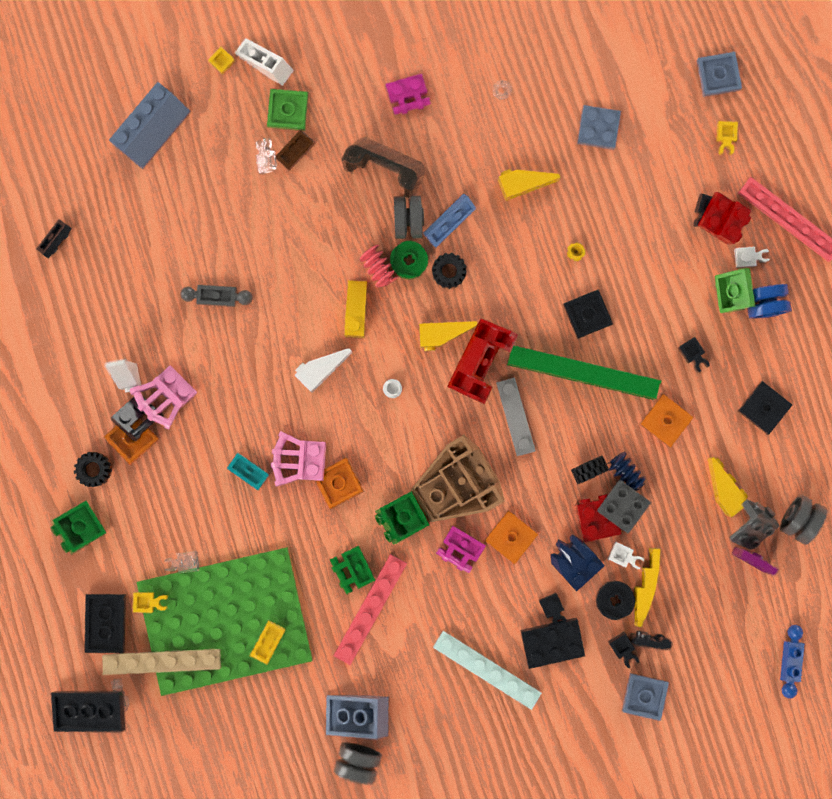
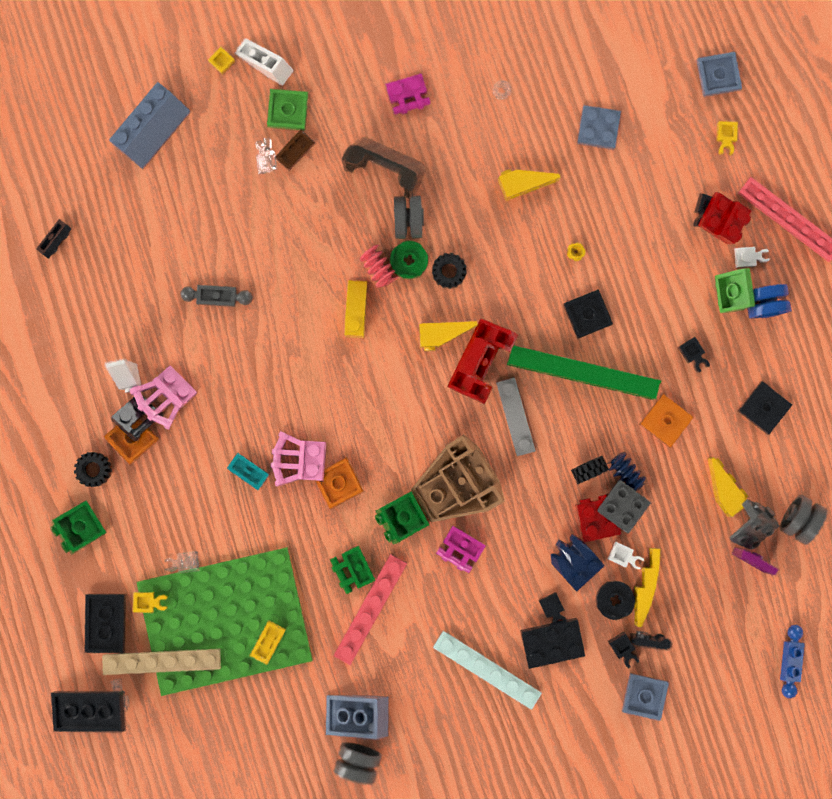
(318, 370): white slope -> none
(392, 388): white plate -> none
(449, 220): medium blue plate -> none
(511, 537): orange plate -> none

